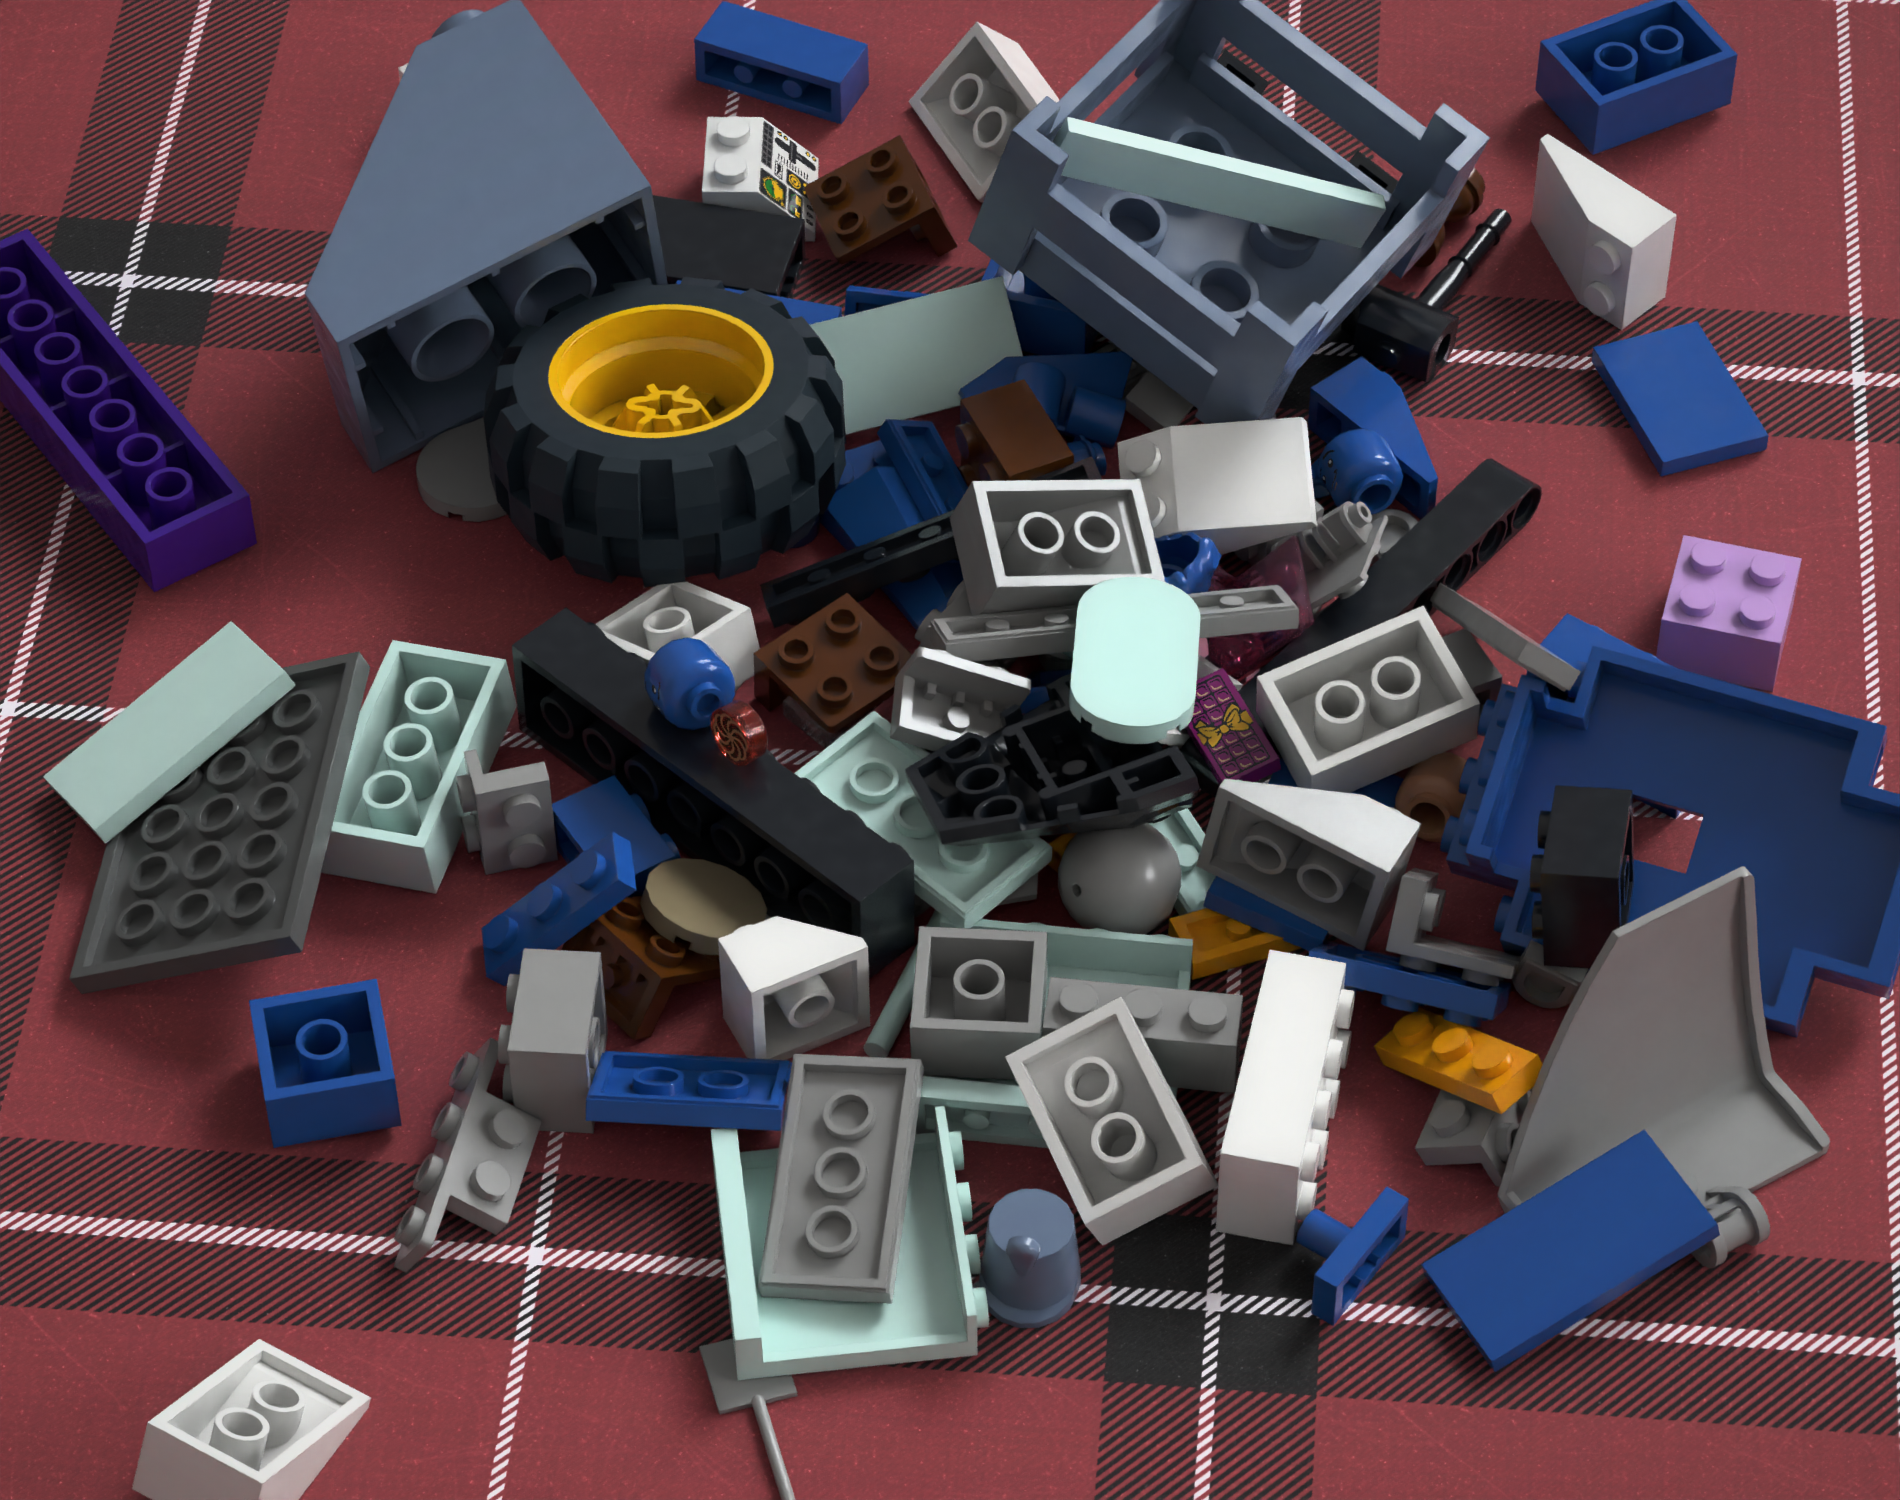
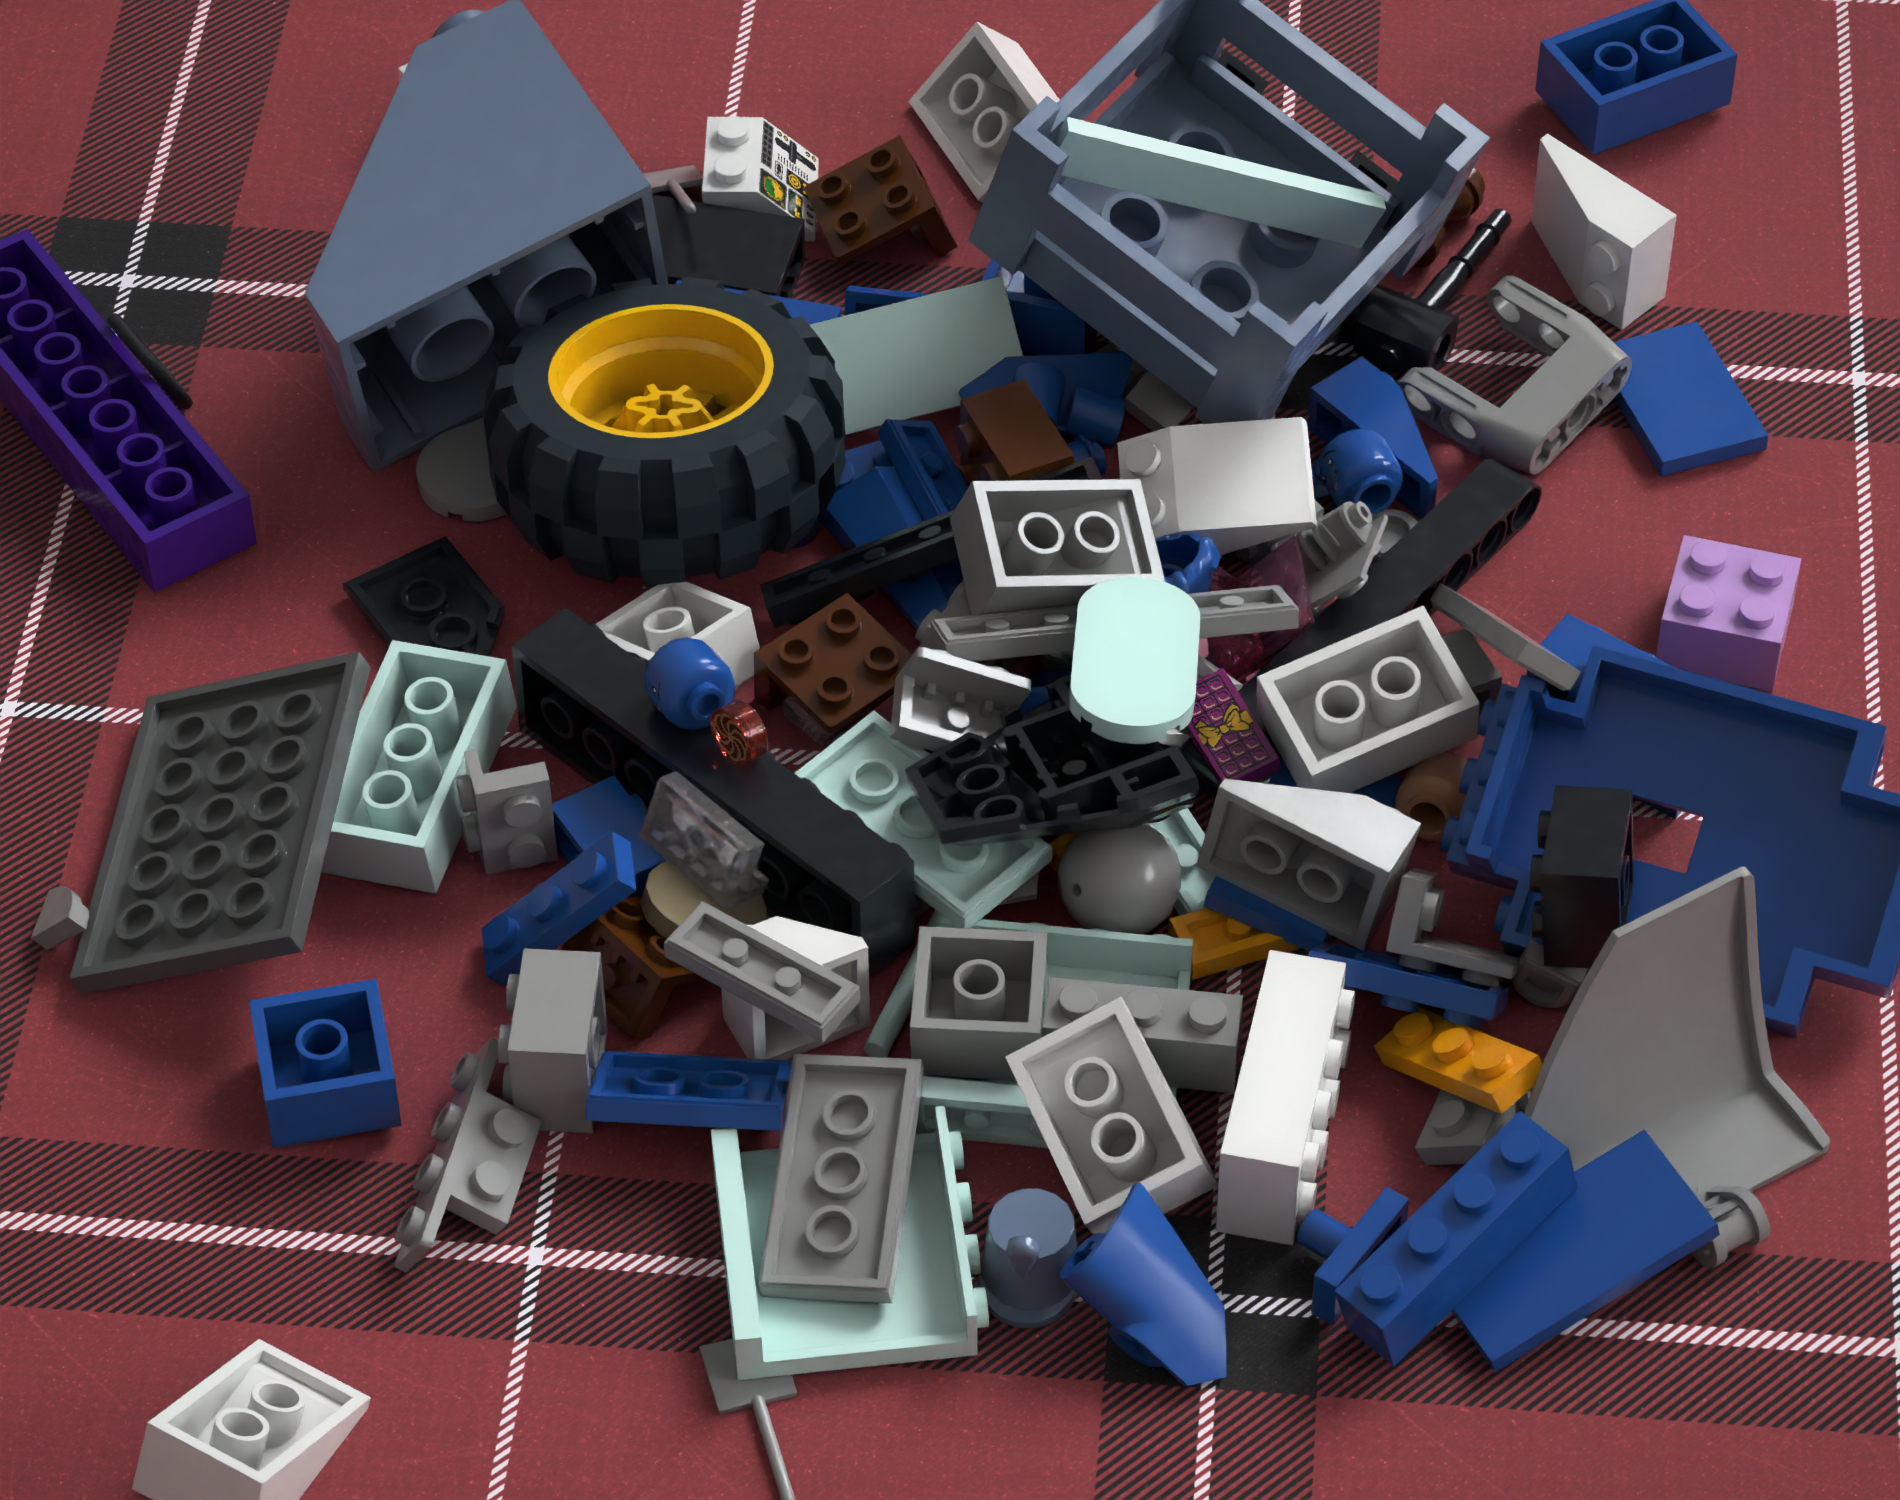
(60, 918): none -> light grey tile
(149, 361): none -> black tyre
(169, 731): light aqua tile -> none
(429, 601): none -> black tile
(675, 180): none -> light grey piece
(703, 842): none -> clear bracket
(762, 971): none -> light grey tile
(781, 62): blue brick -> none
(1151, 1293): none -> blue panel
(1456, 1238): none -> blue brick
(1550, 407): none -> light grey connector

